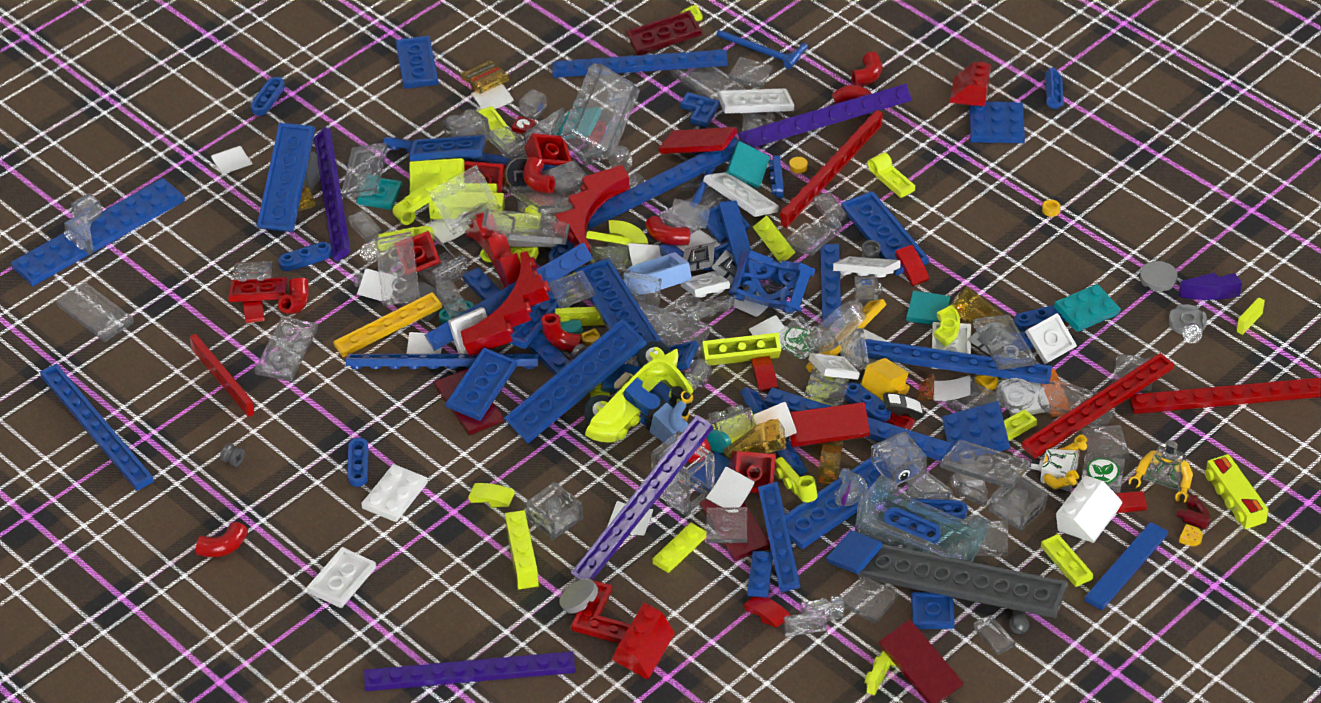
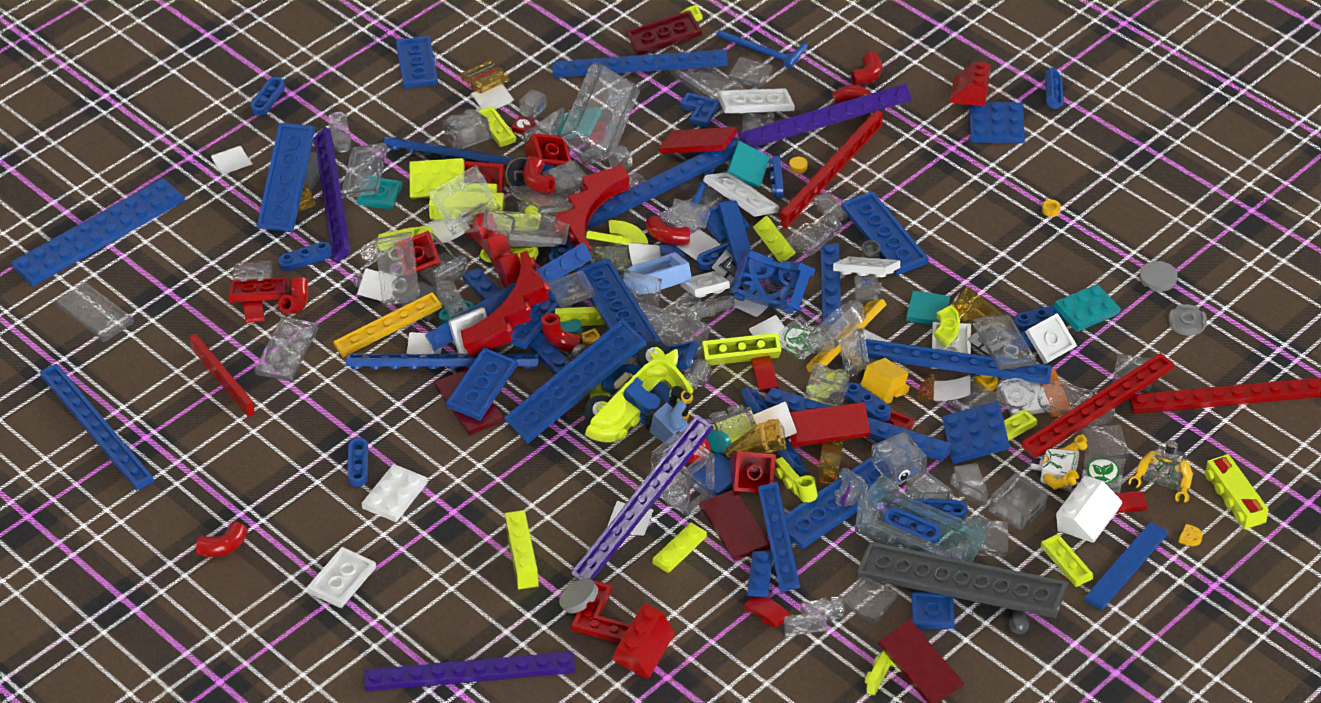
(84, 213): clear arch -> none
(232, 455): dark grey wheel -> none
(340, 132): none -> clear plate
(365, 226): clear plate -> none
(405, 209): neon yellow plate -> none
(447, 148): blue plate -> none
(494, 494): neon yellow slope -> none
(507, 142): clear tile -> none
(554, 510): clear brick -> none
(700, 256): sticker -> none
(726, 525): clear tile -> none
(730, 489): white sticker -> none
(834, 366): white tile -> none
(854, 552): blue tile -> none
(882, 168): neon yellow plate -> none
(903, 404): slope -> none
(912, 264): red slope -> none
(985, 464): clear tile -> none
(994, 635): clear tile -> none
(1192, 333): clear tile -> none
(1200, 520): dark red plant -> none
(1211, 287): dark purple slope -> none
(1250, 316): neon yellow tile -> none

